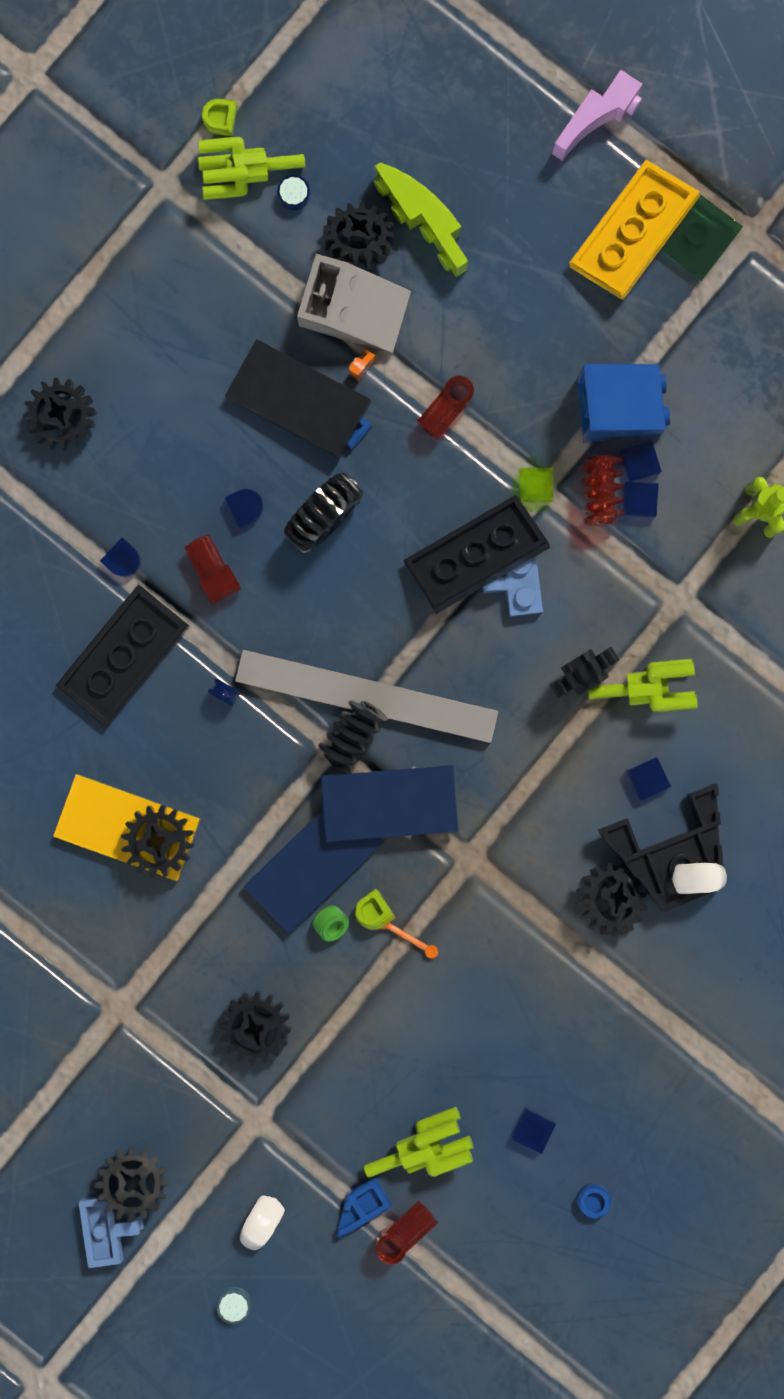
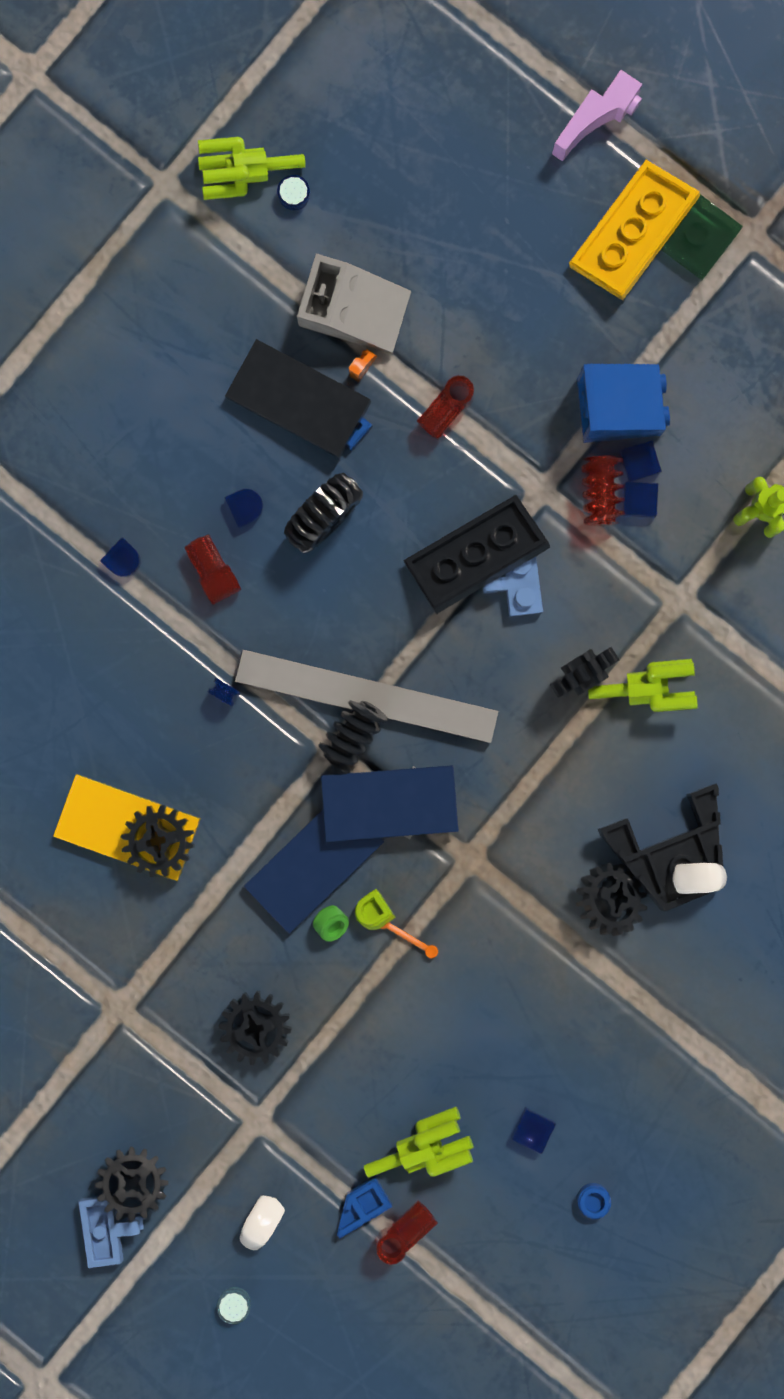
(72, 409): black gear -> none
(122, 655): black tile -> none
(220, 116): lime tile -> none
(358, 235): black gear -> none
(417, 206): lime slope -> none
(536, 485): clear neon green tile -> none
(648, 778): clear blue tile -> none

